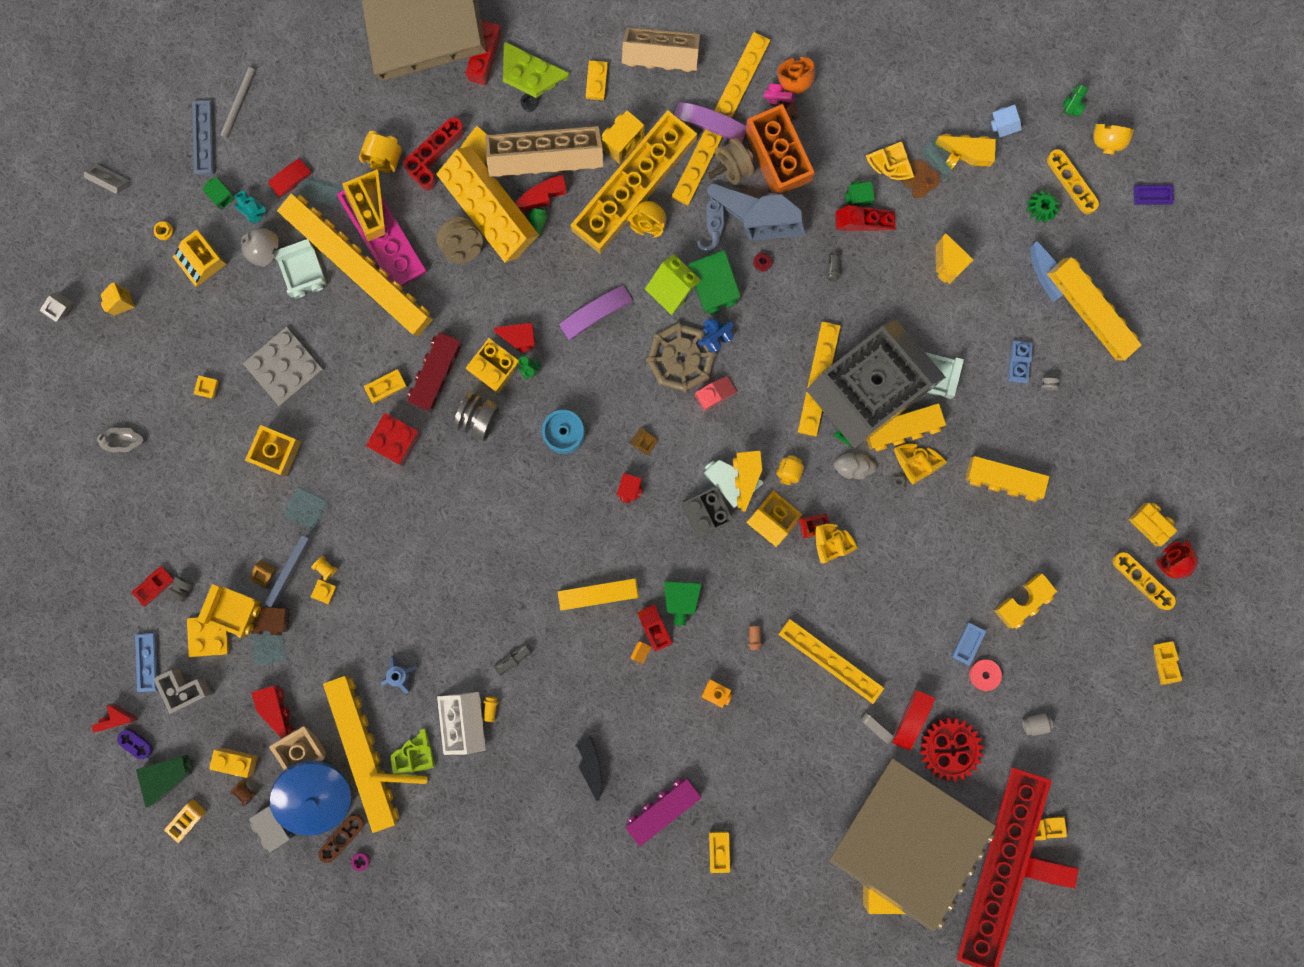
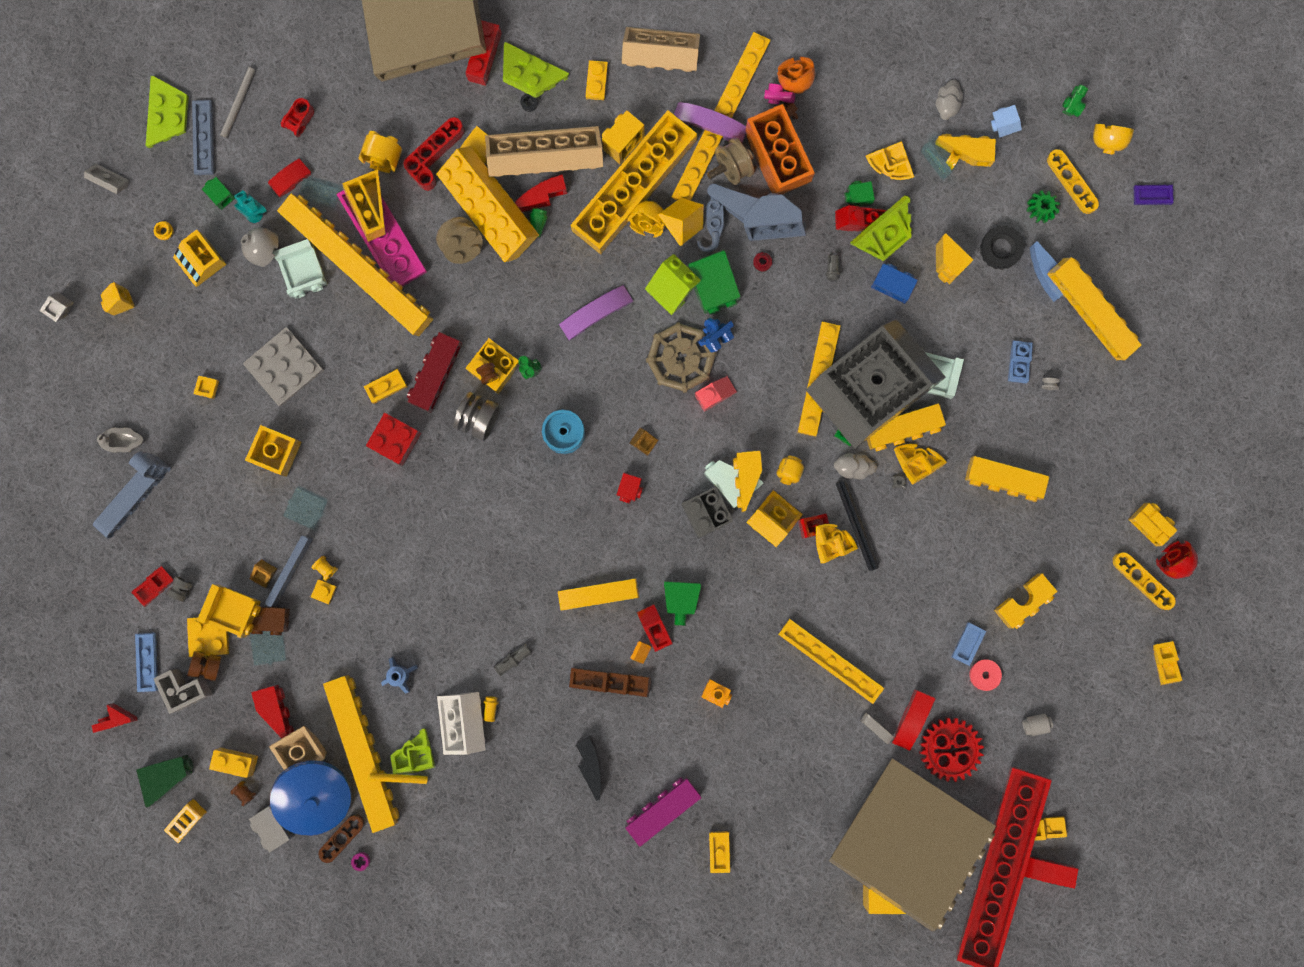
(132, 747): dark purple beam -> none
(149, 474): none -> sand blue beam
(165, 112): none -> lime wing
(211, 662): none -> reddish brown wheel
(298, 118): none -> red piece
(487, 373): none -> reddish brown wheel
(518, 336): red slope -> none
(610, 682): none -> reddish brown slope
(683, 219): none -> yellow slope
(754, 638): nougat pin -> none
(857, 525): none -> black axle
(886, 232): none -> lime wing
(894, 283): none -> blue brick
(918, 182): clear orange plate -> none
(949, 99): none -> light grey arm
(1012, 237): none -> black tyre

